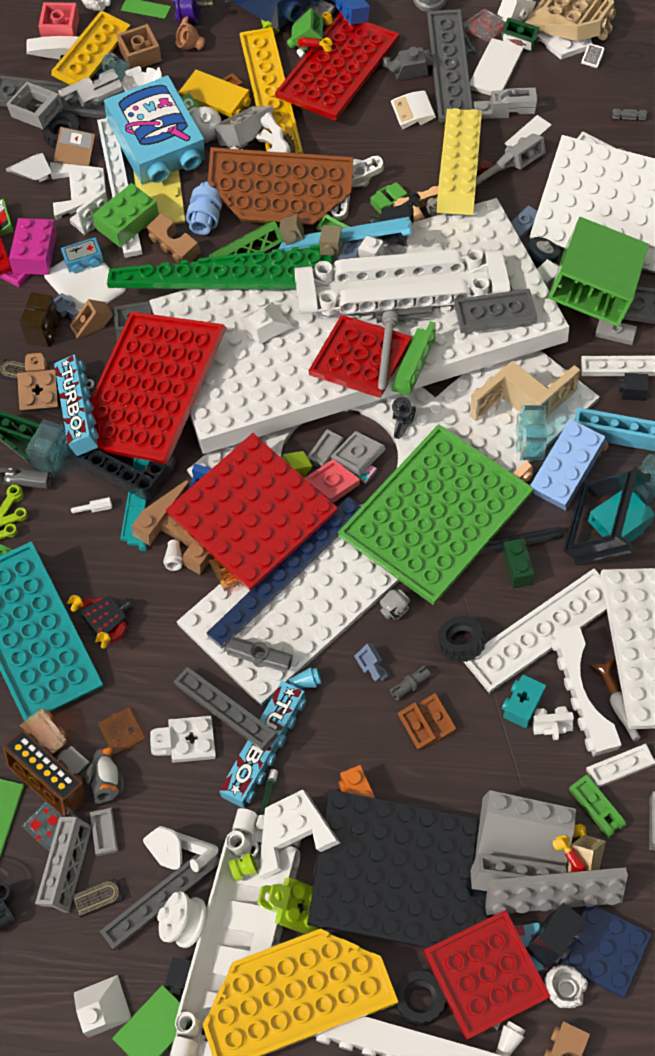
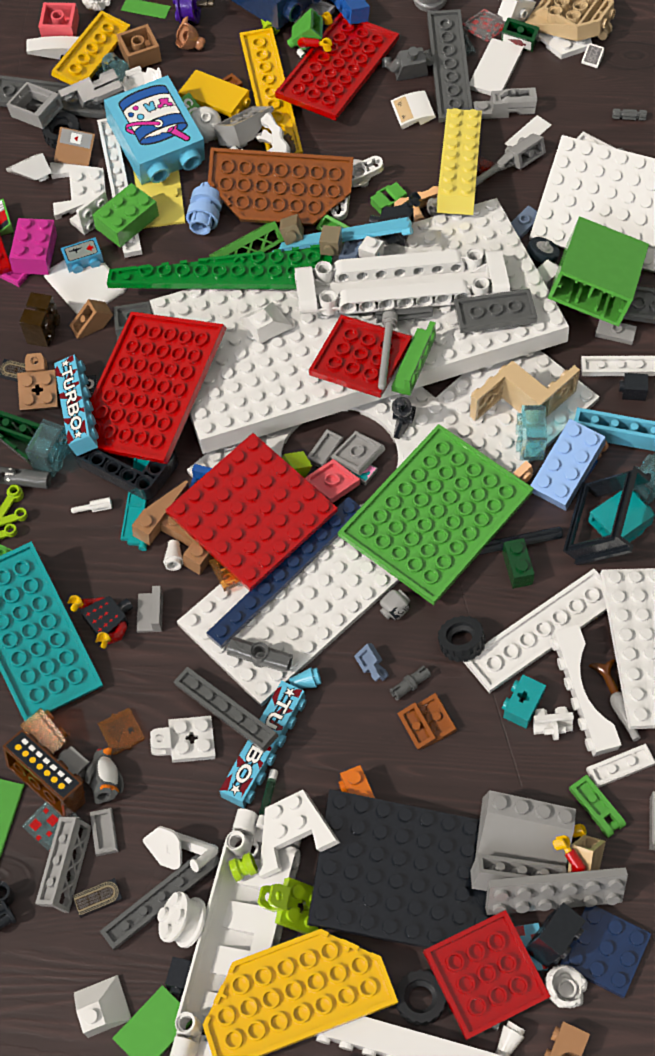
(65, 306): sand blue plate -> none
(150, 611): none -> light grey panel
(182, 248): medium nougat arch -> none

